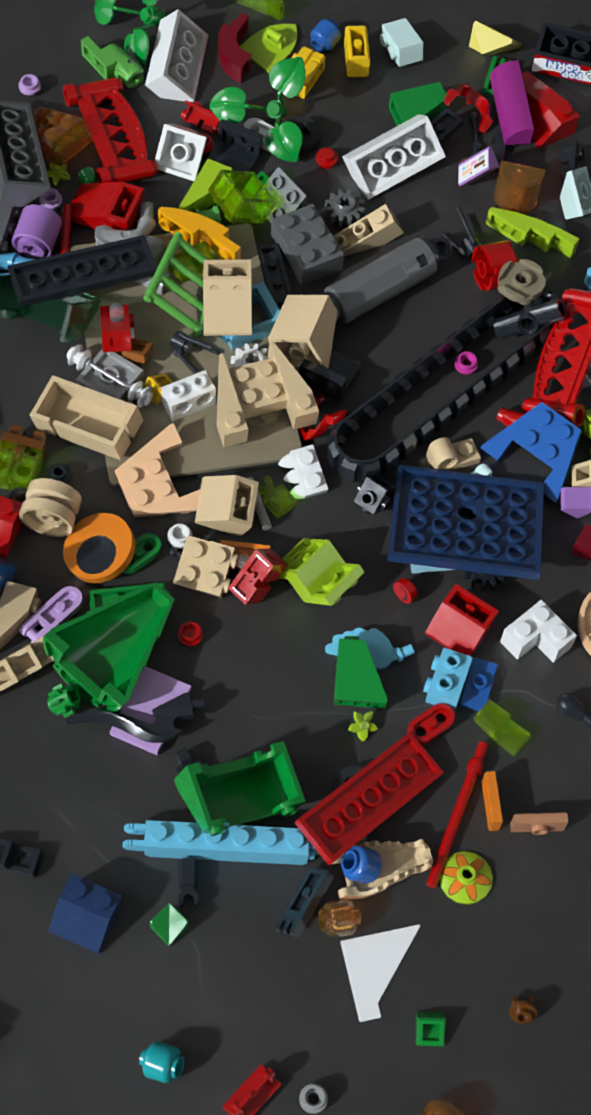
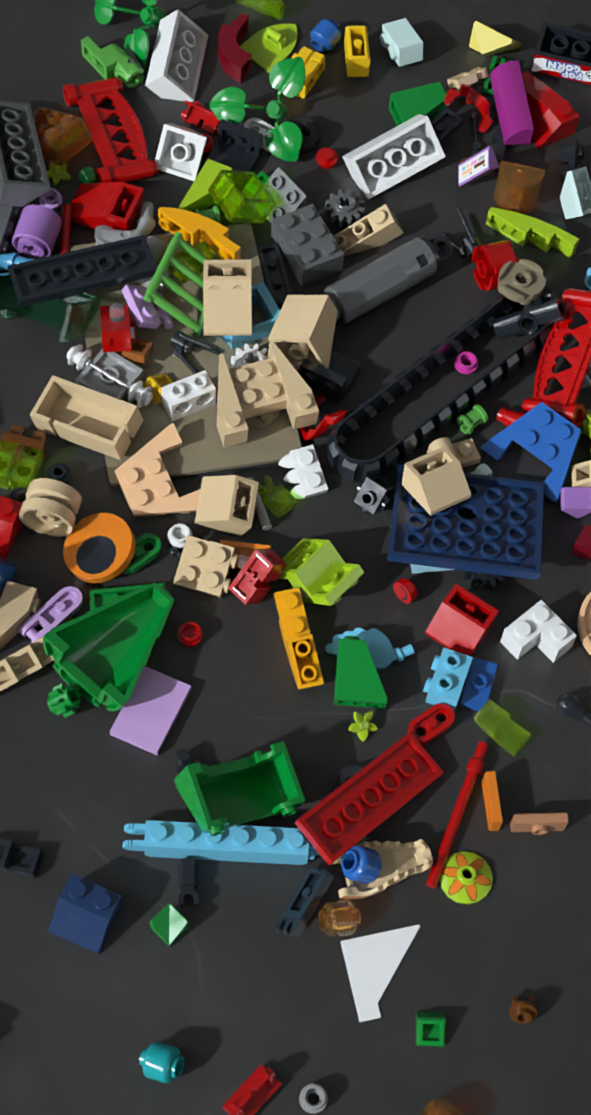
(29, 85): lavender plate -> none
(143, 311): none -> lavender plate
(157, 732): black piece -> none
(297, 639): none -> light orange slope
(436, 480): none -> tan slope
(467, 77): none -> tan plate
(472, 419): none -> bright green bush

